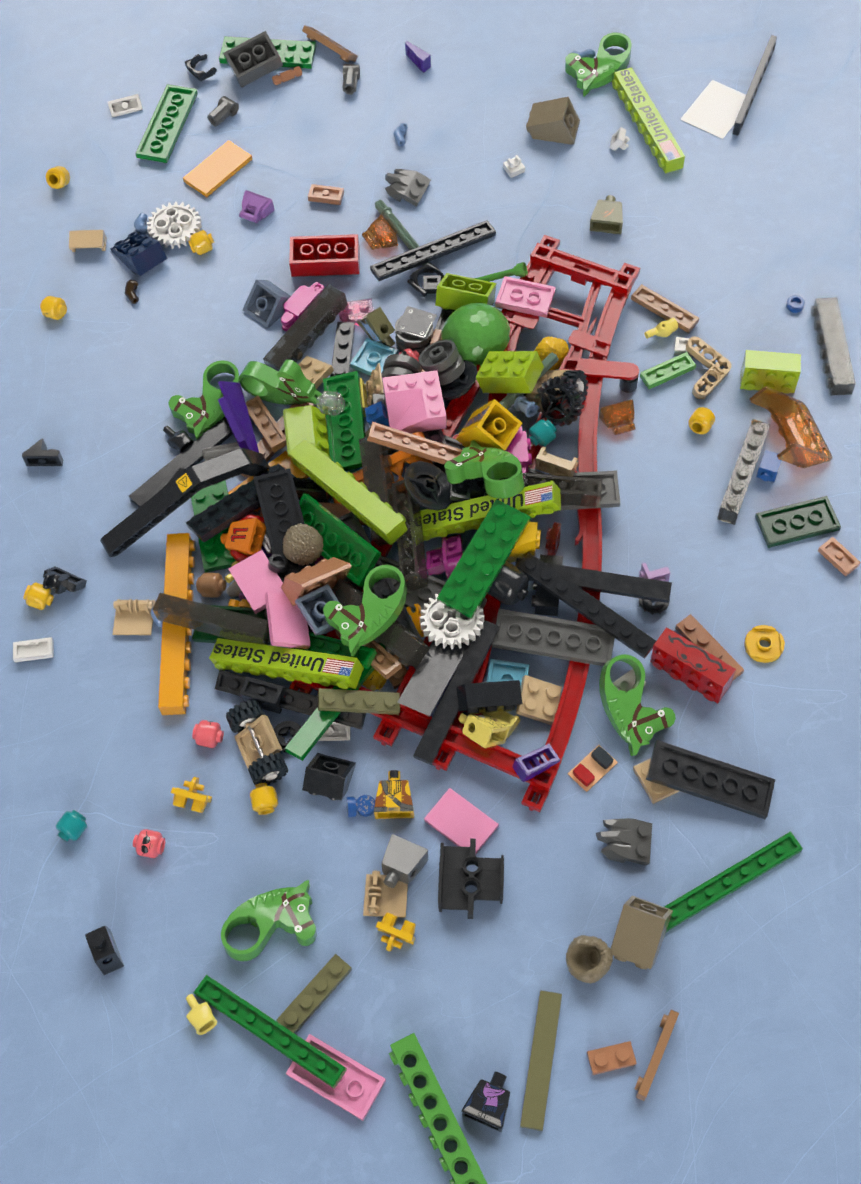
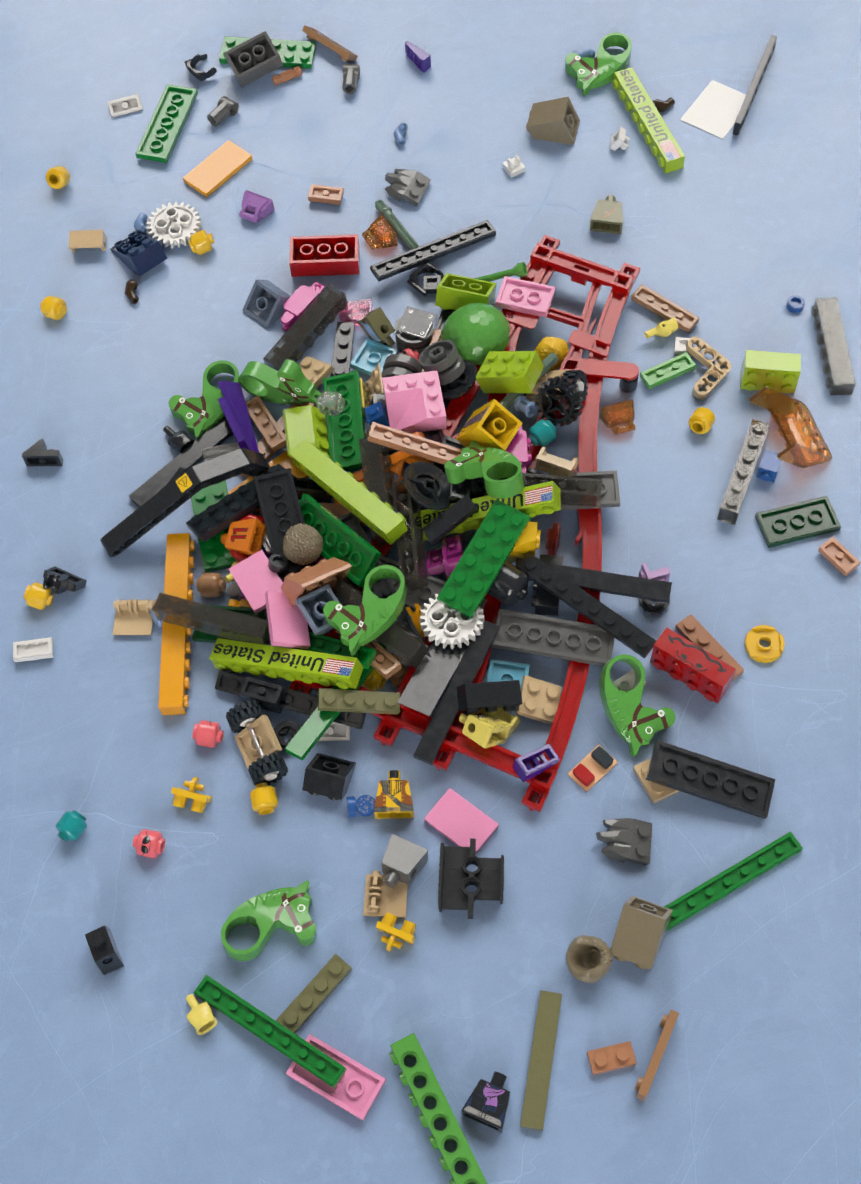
(450, 519): none -> black tile
(663, 105): none -> dark brown arm

